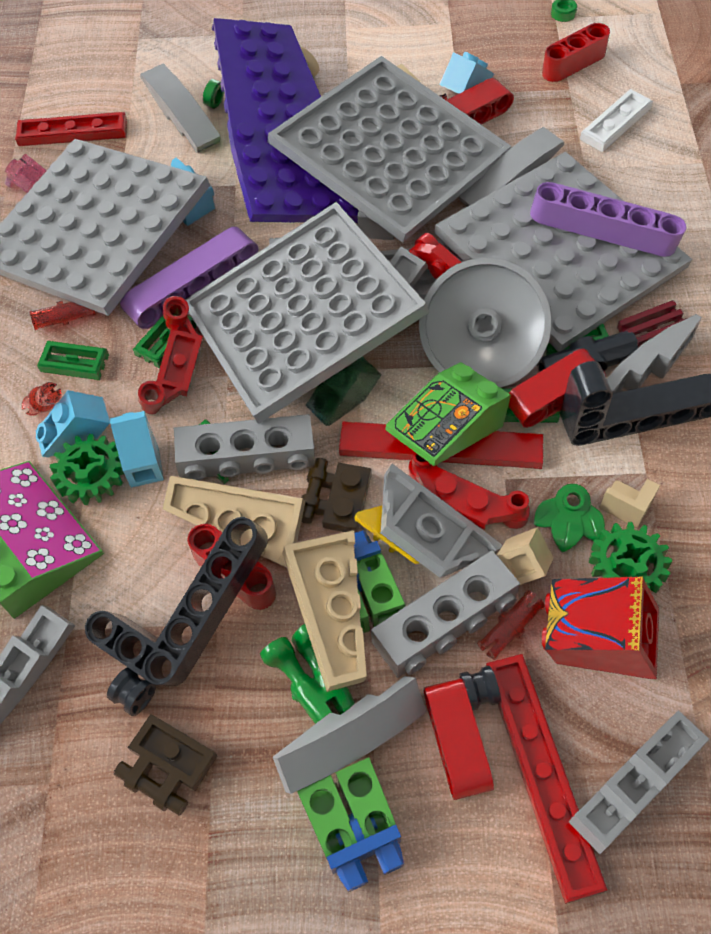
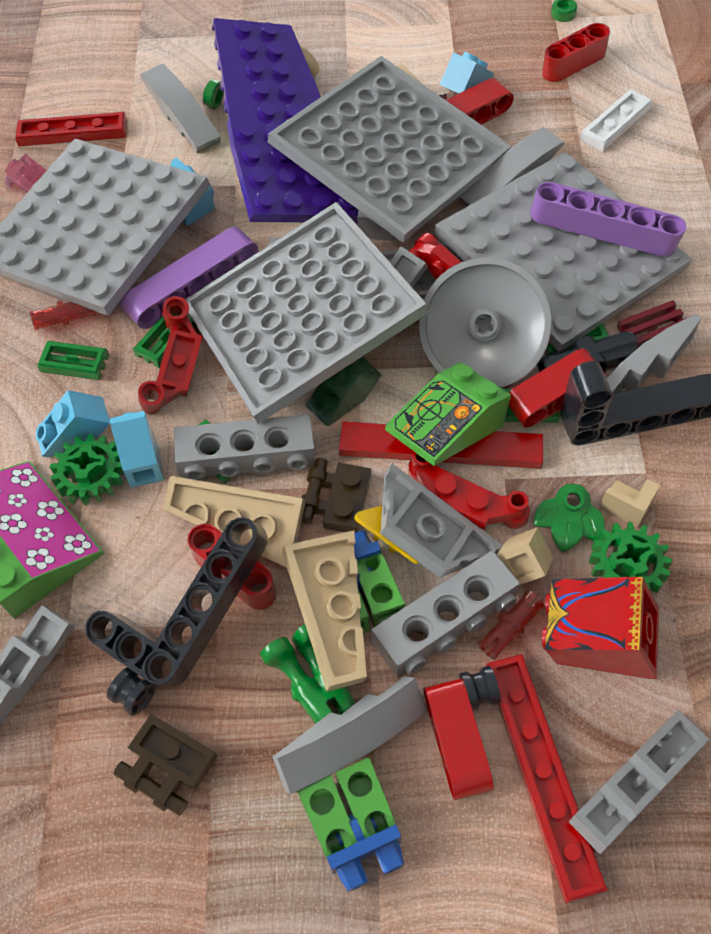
(41, 399): clear red pin -> none

